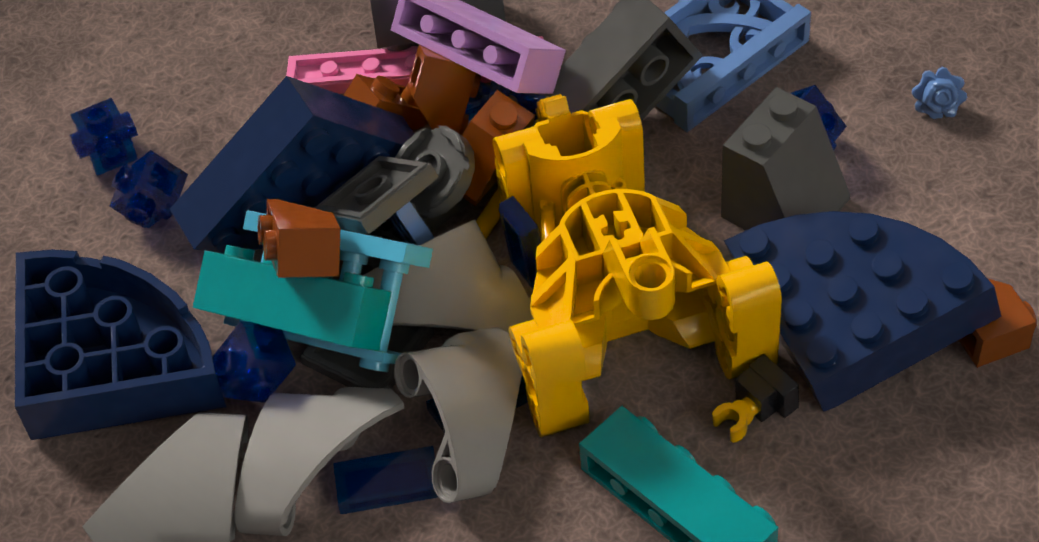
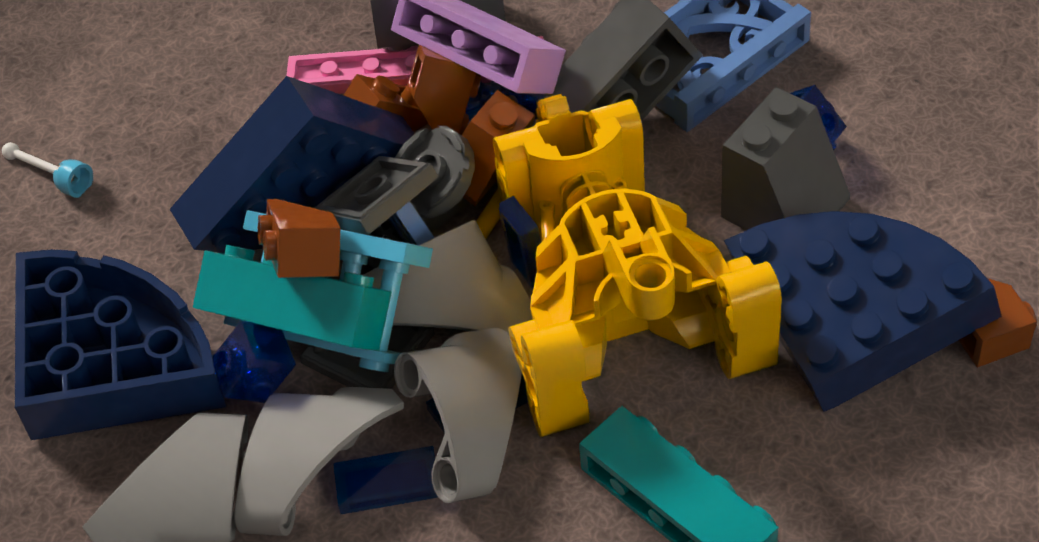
(62, 174): none -> medium azure hinge
(104, 136): clear blue brick -> none
(147, 189): clear blue brick -> none
(759, 393): black piece -> none
(939, 93): medium blue plant -> none

